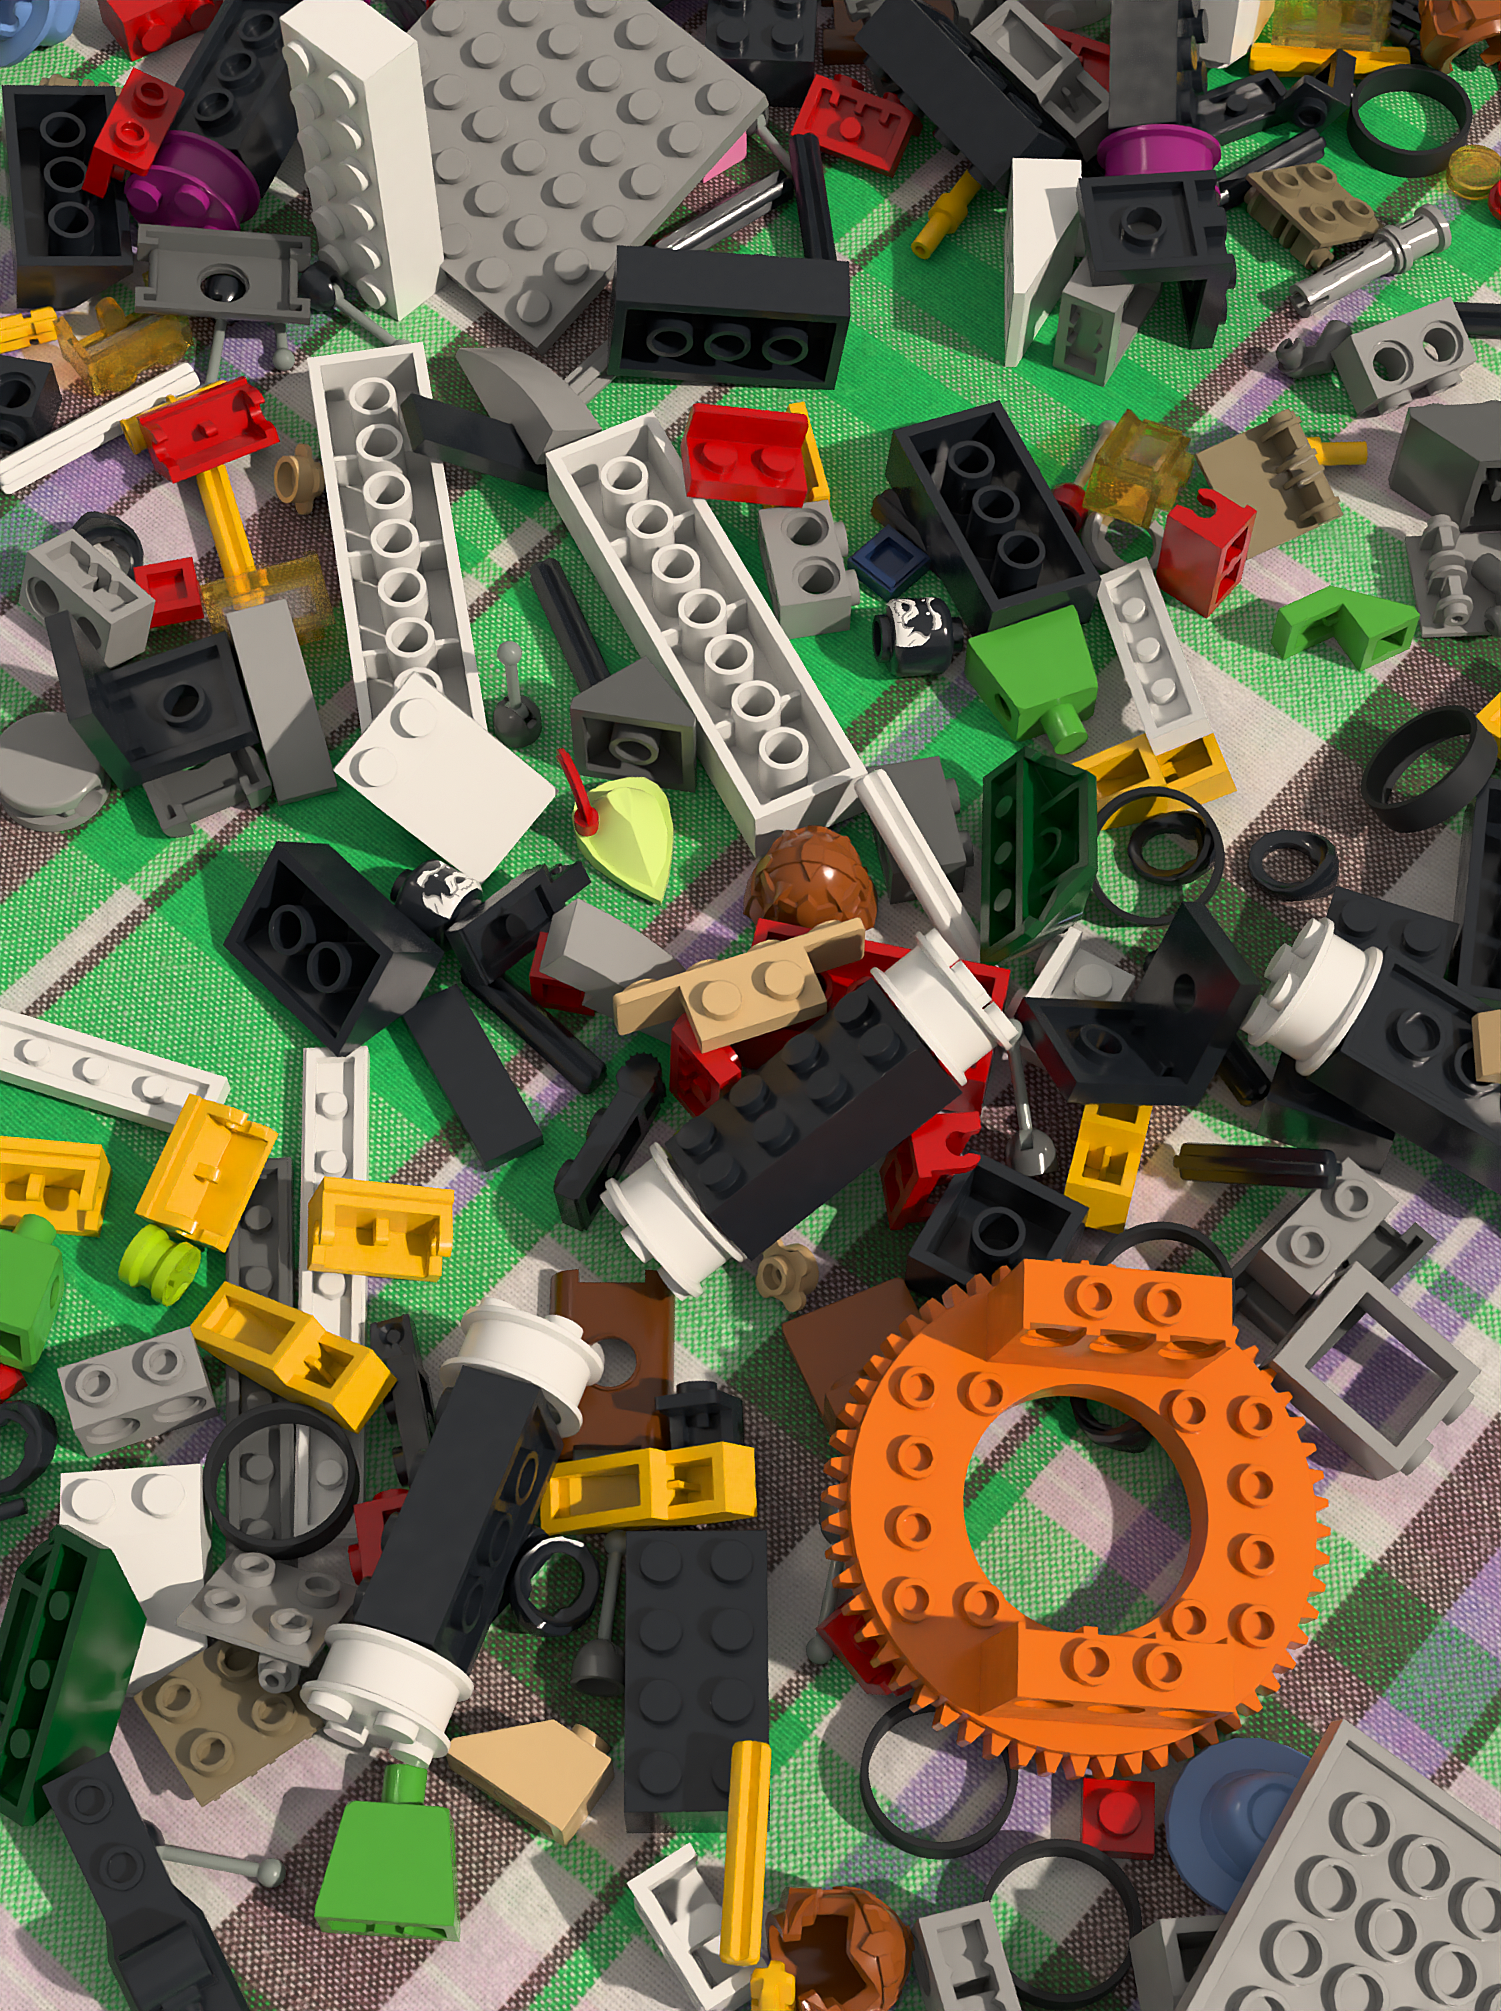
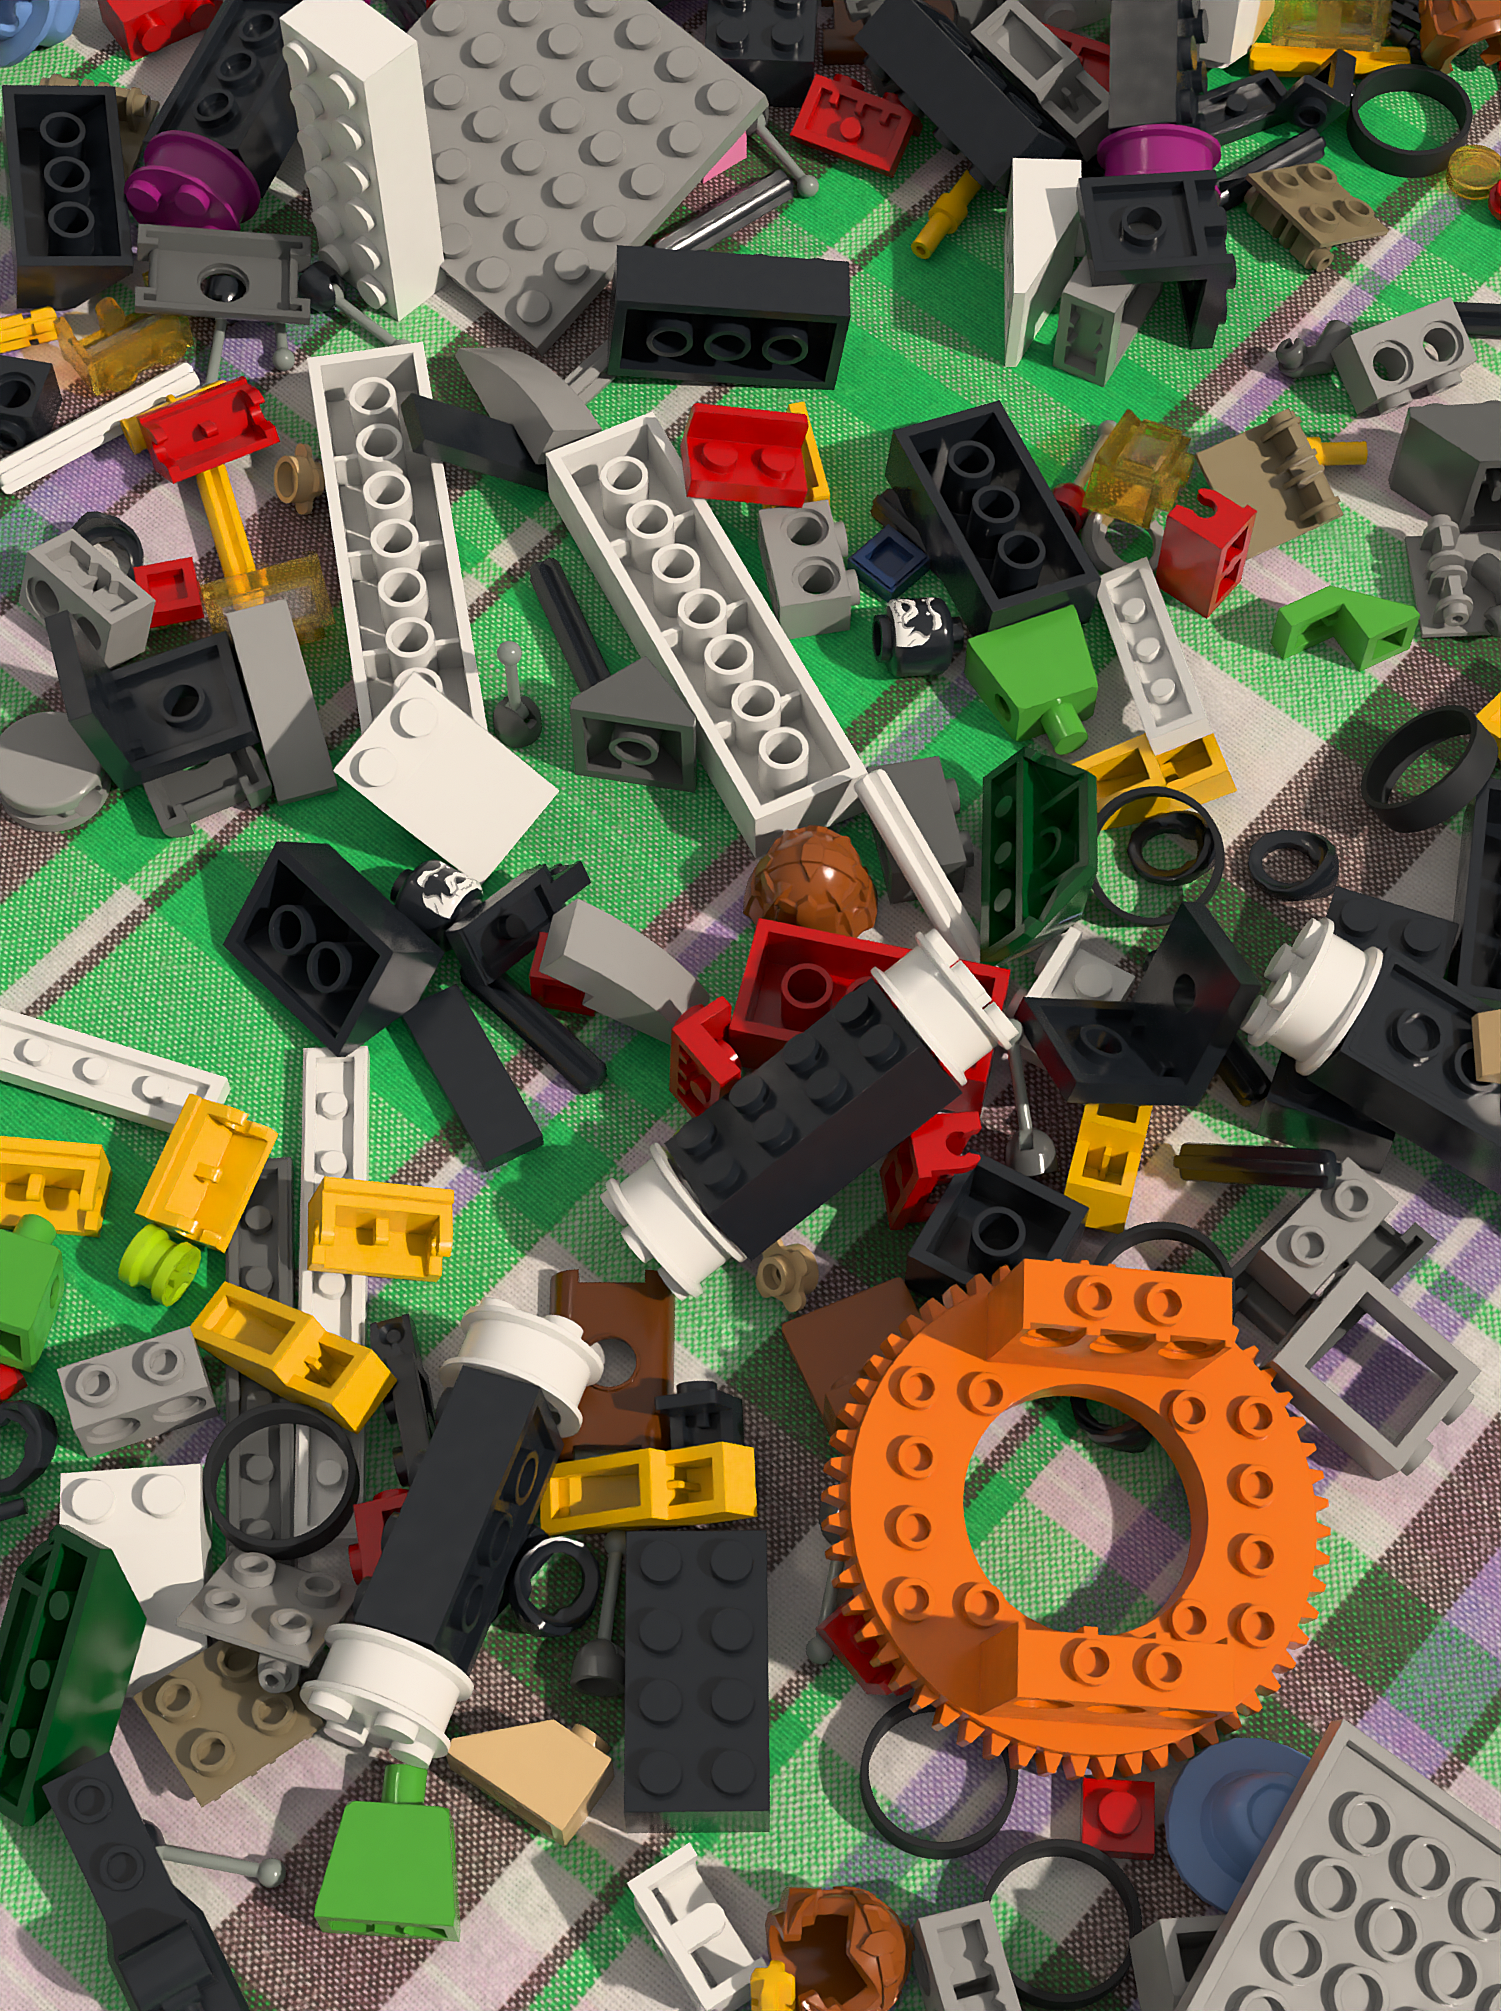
(132, 131): red bracket -> none
(610, 1140): black hinge -> none
(623, 830): yellowish green piece -> none
(745, 993): tan bracket -> none
(745, 1853): yellow axle -> none
(811, 197): black axle -> none
(1390, 252): light grey pin -> none

